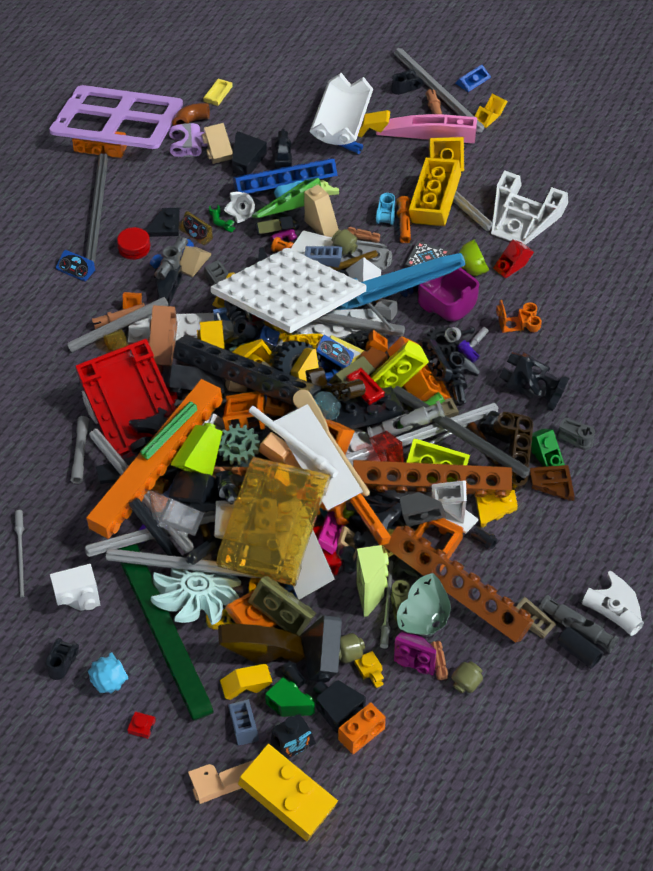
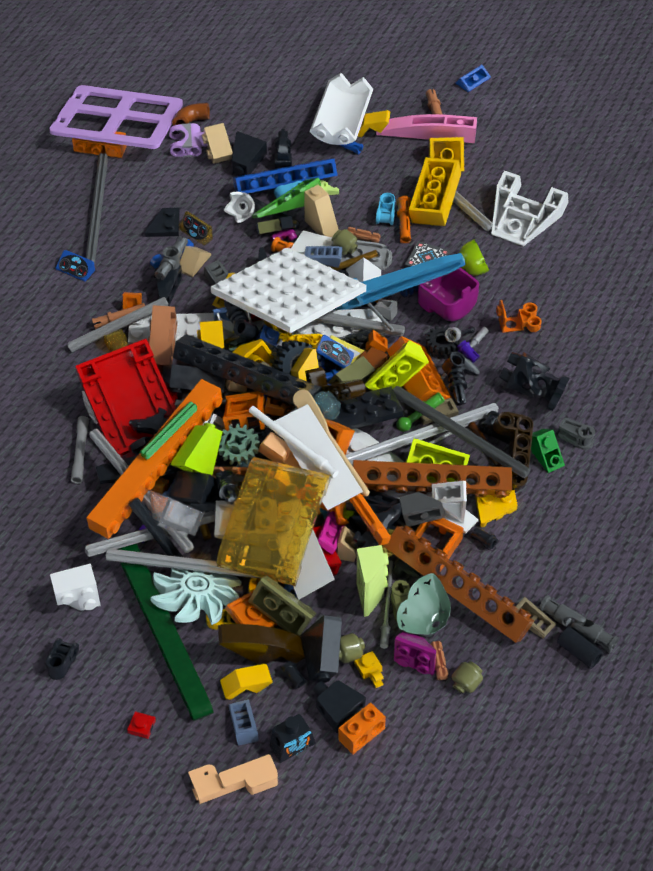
(19, 529): light grey piece -> none
(107, 674): medium azure animal -> none
(133, 243): red head -> none
(203, 550): black axle -> none
(217, 92): light yellow tile -> none
(227, 225): green arm -> none
(287, 792): yellow brick -> none
(289, 700): green slope -> none
(346, 554): black piece -> none
(373, 391): red tile -> none
(387, 447): clear red slope -> none
(404, 82): black piece -> none
(415, 418): light grey piece -> none
(433, 84): light grey axle -> none
(442, 364): black beam -> none
(491, 111): yellow slope -> none
(513, 258): red slope -> none
(553, 480): reddish brown wing -> none
(617, 604): white pin -> none

